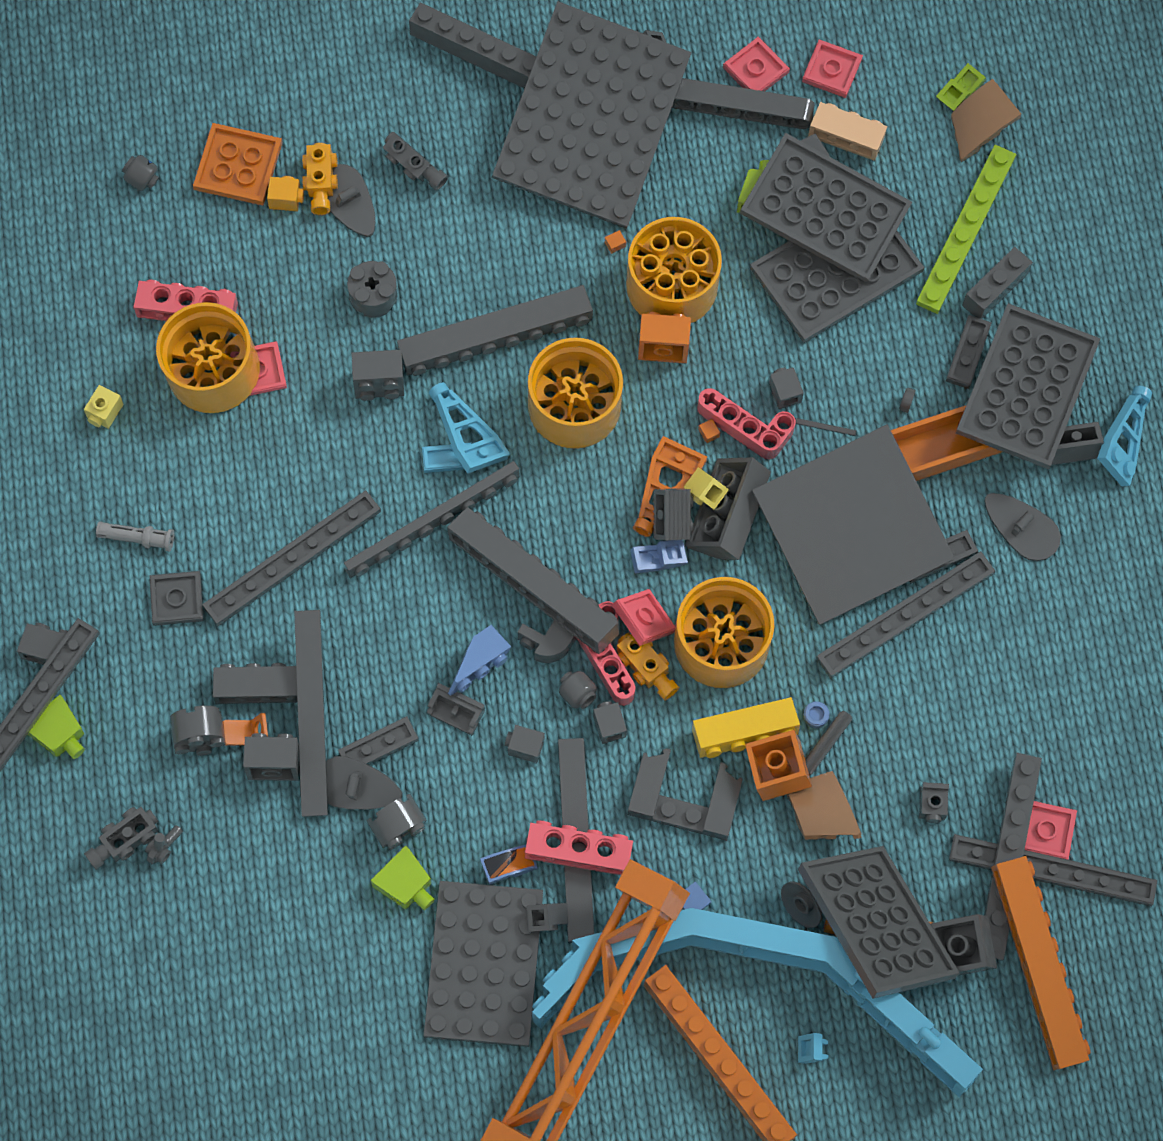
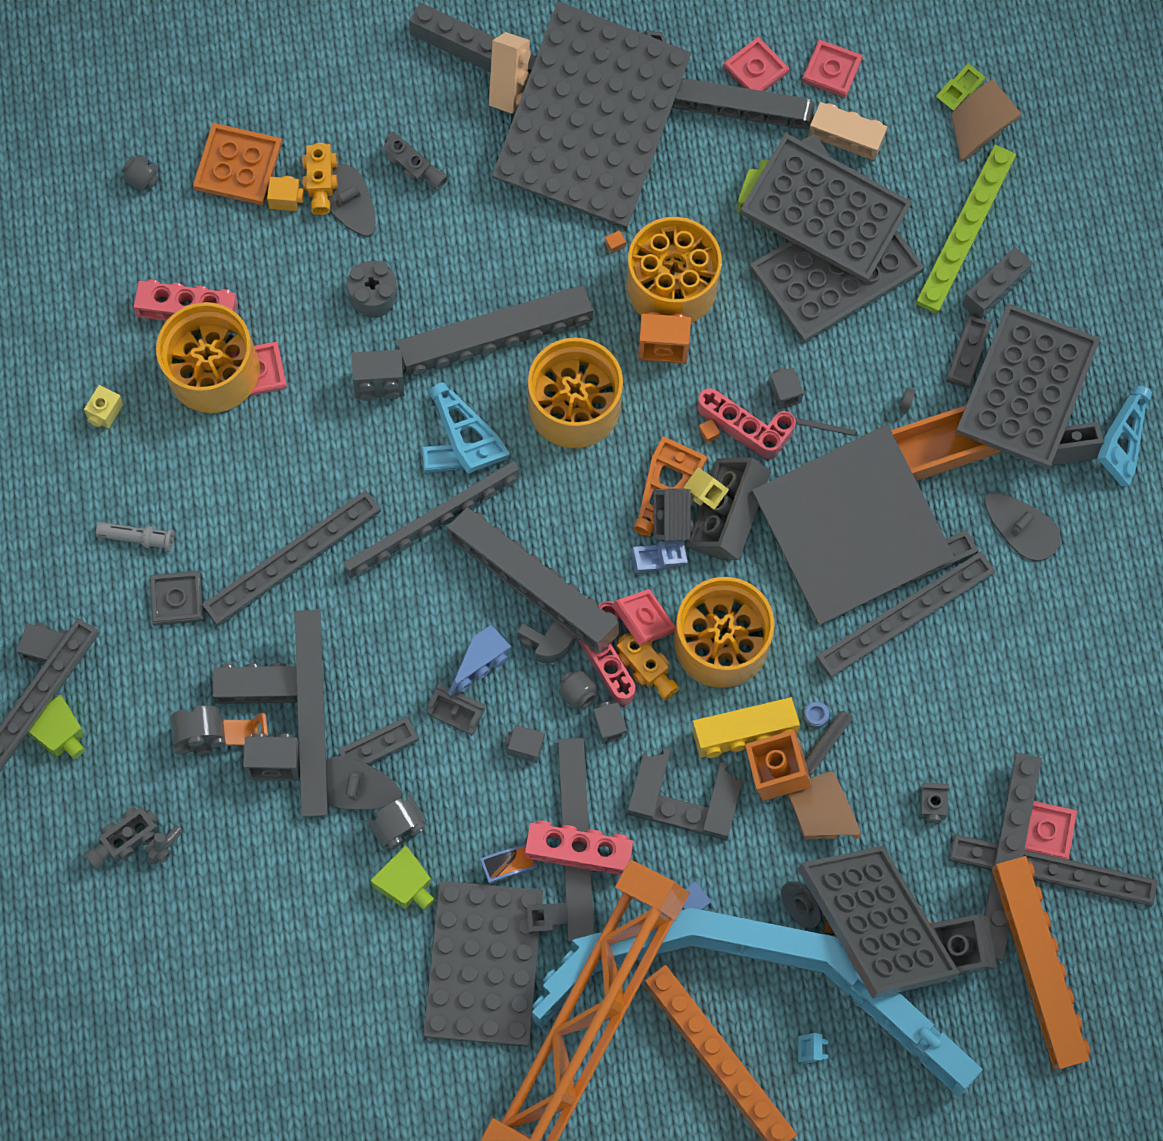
(508, 71): none -> light nougat brick

